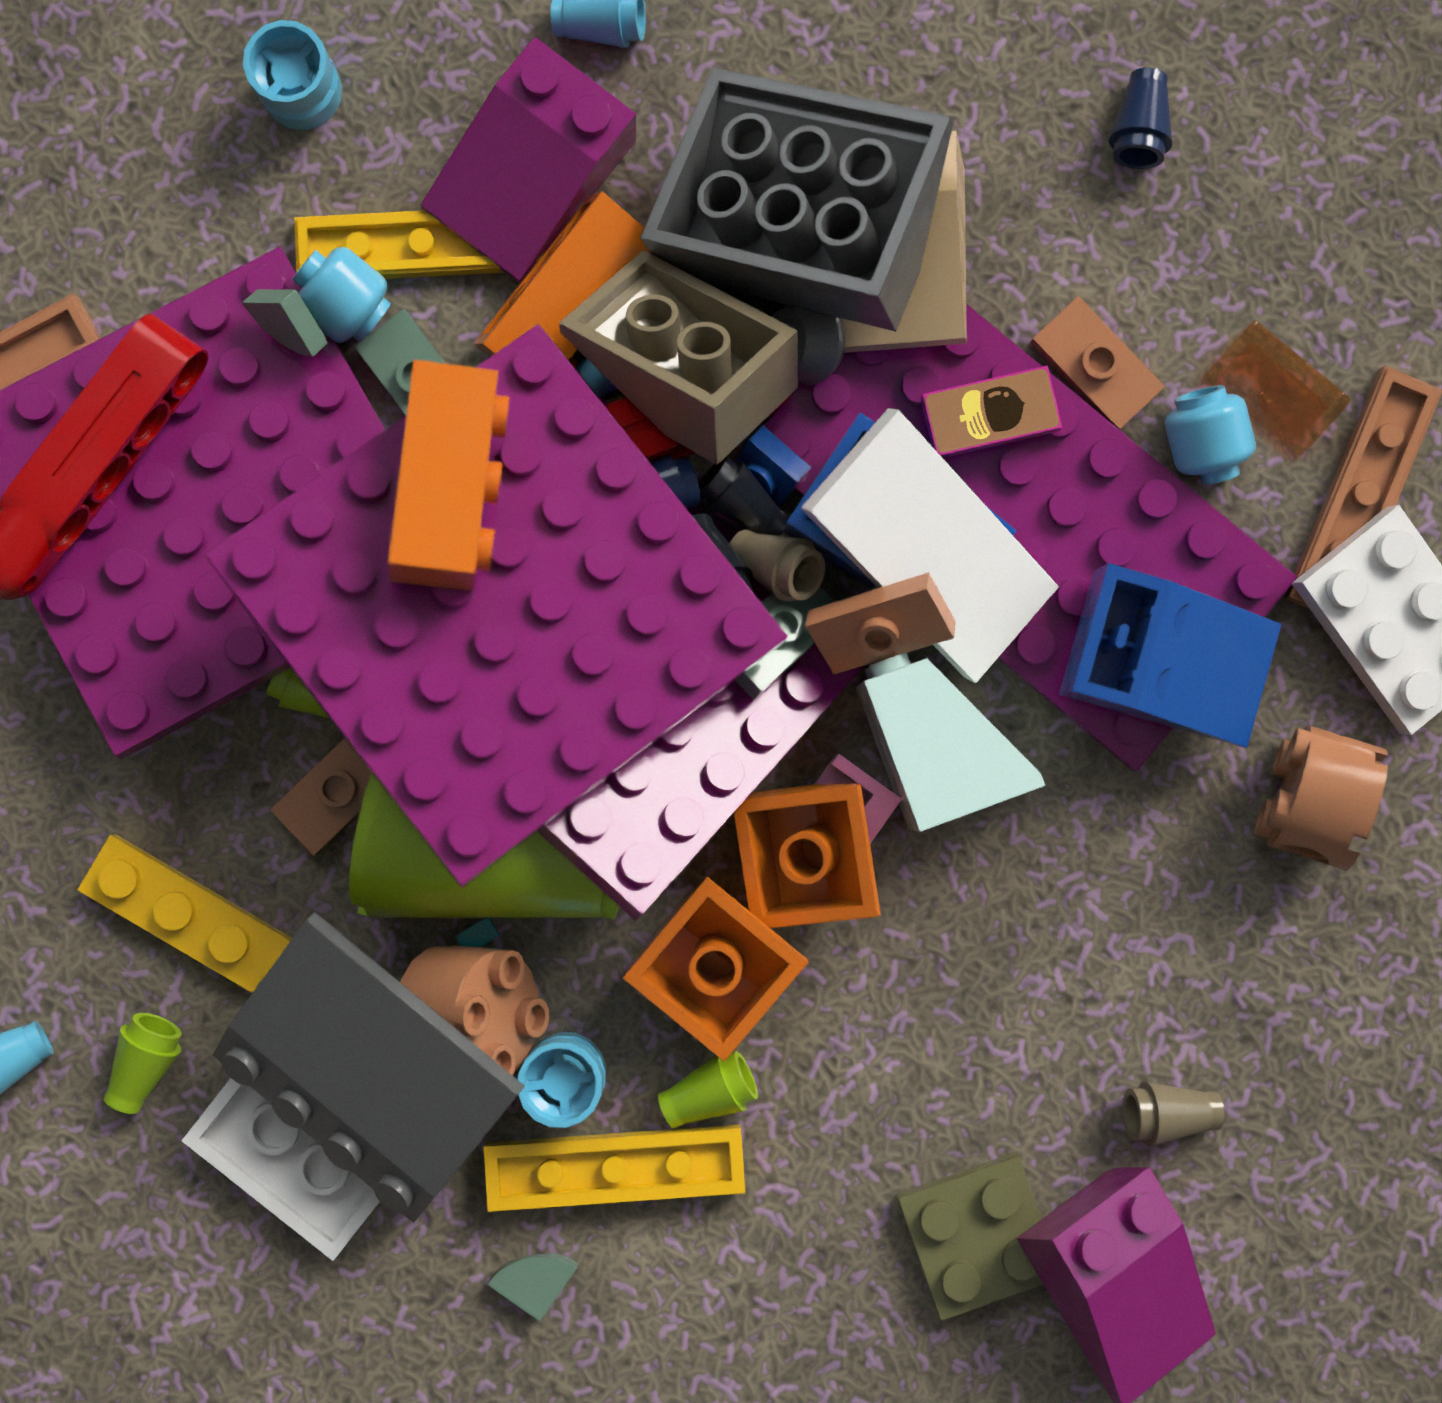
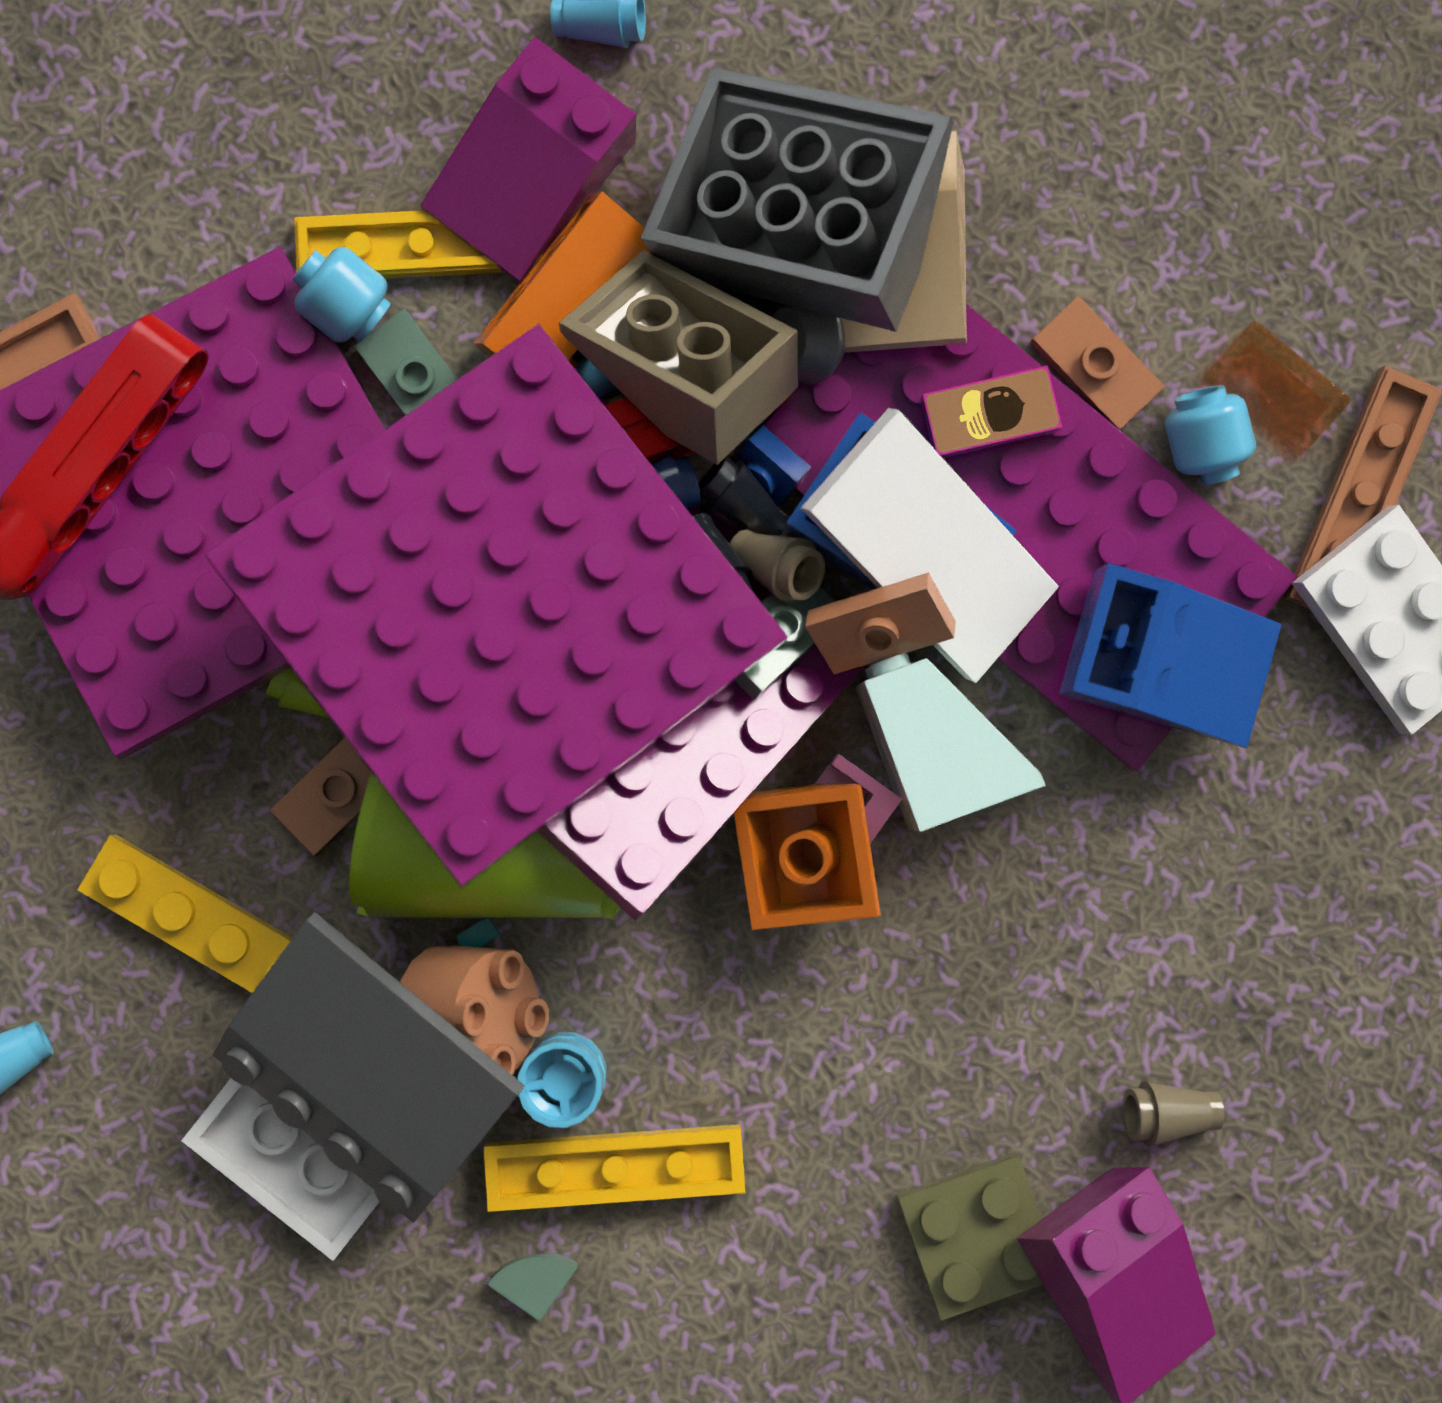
(141, 1059): lime cone -> none
(286, 320): sand green tile -> none
(292, 74): medium azure wheel -> none
(447, 476): orange brick -> none
(710, 1091): lime cone -> none
(714, 968): orange slope -> none
(1143, 121): dark blue cone -> none
(1324, 796): nougat brick -> none

